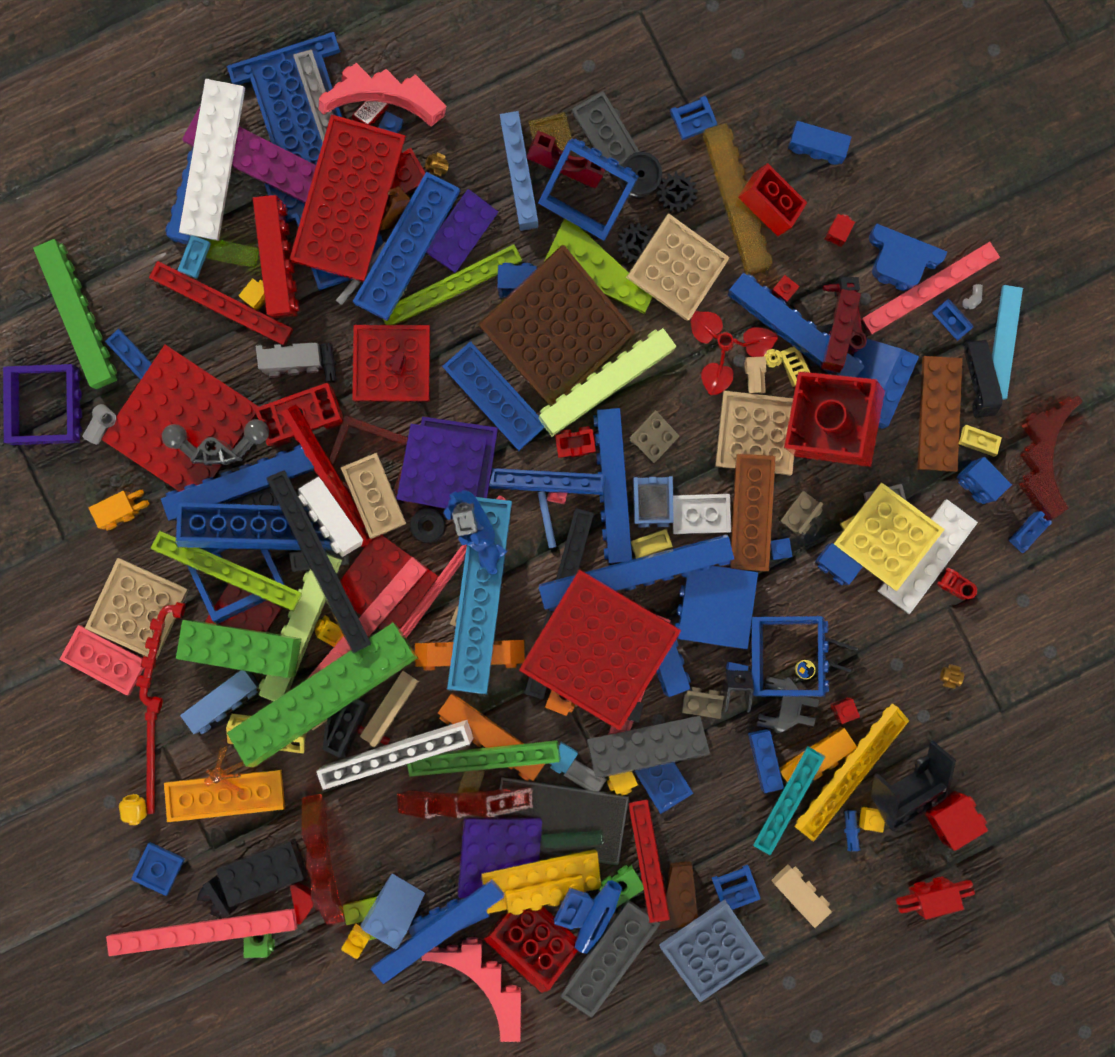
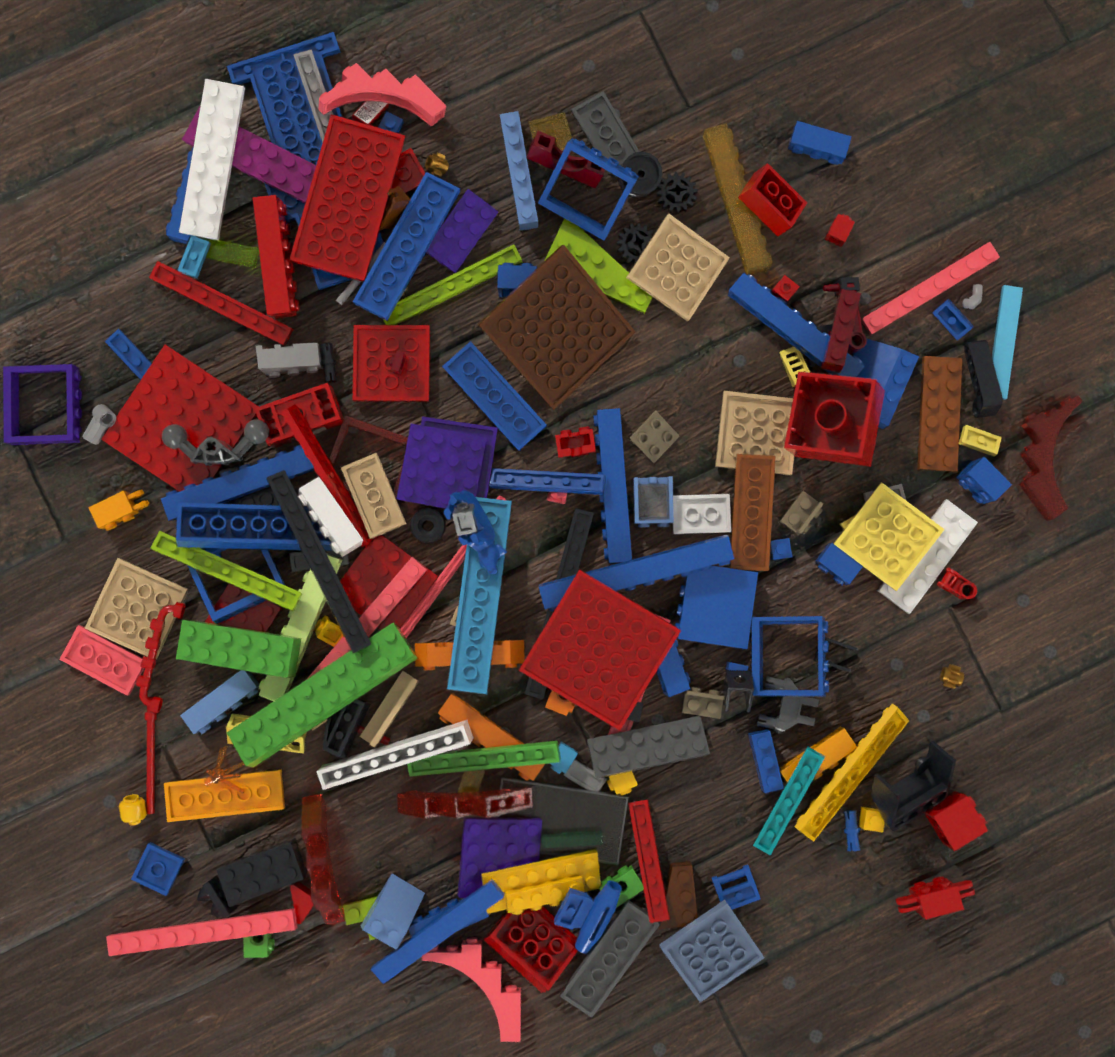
(75, 314): bright green brick -> none
(253, 294): yellow brick -> none
(356, 942): yellow bracket -> none
(546, 519): medium blue bar -> none
(606, 382): yellowish green brick -> none
(651, 544): light yellow tile -> none
(664, 785): blue tile -> none
(695, 123): blue plate -> none
(706, 326): red plant -> none
(755, 369): tan piece -> none
(777, 361): light yellow plate -> none
(802, 895): tan brick -> none
(805, 669): tile -> none
(845, 710): red brick -> none
(902, 258): blue brick -> none
(1029, 531): blue hinge -> none

